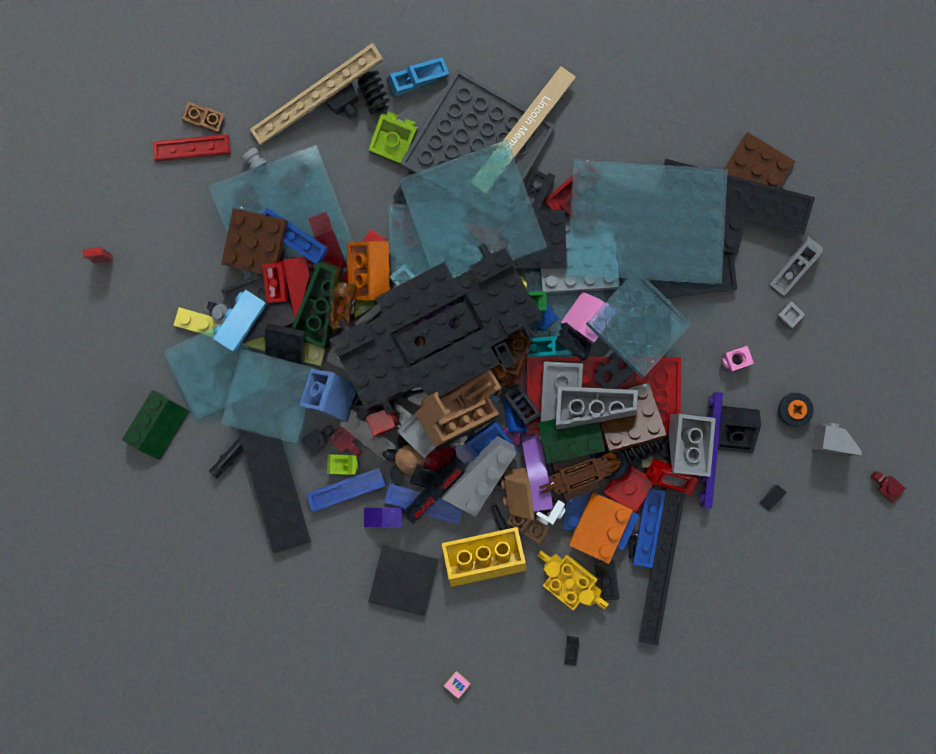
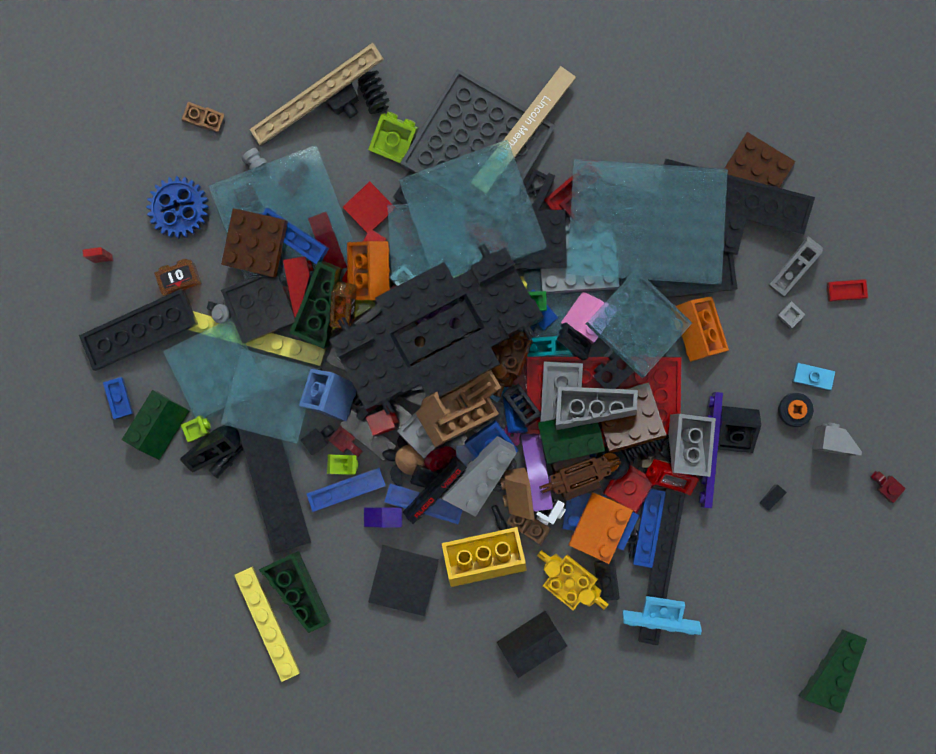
(118, 398): none -> blue plate
(138, 329): none -> black plate
(174, 190): none -> blue gear
(180, 276): none -> brick
(191, 147): red tile -> none
(196, 428): none -> lime bracket
(211, 448): none -> black slope
(239, 320): medium azure brick -> none
(267, 624): none -> light yellow plate
(275, 282): red slope -> none
(285, 343): black plate -> none
(297, 590): none -> dark green wedge
(368, 207): none -> red tile
(417, 76): dark azure slope -> none
(457, 684): tile -> none
(505, 354): black piece -> none
(531, 644): none -> black slope
(571, 650): black piece -> none
(664, 615): none -> medium azure bracket
(705, 333): none -> orange slope
(744, 355): bright pink brick -> none
(813, 376): none -> medium azure plate
(835, 673): none -> dark green wedge
(847, 290): none -> red tile

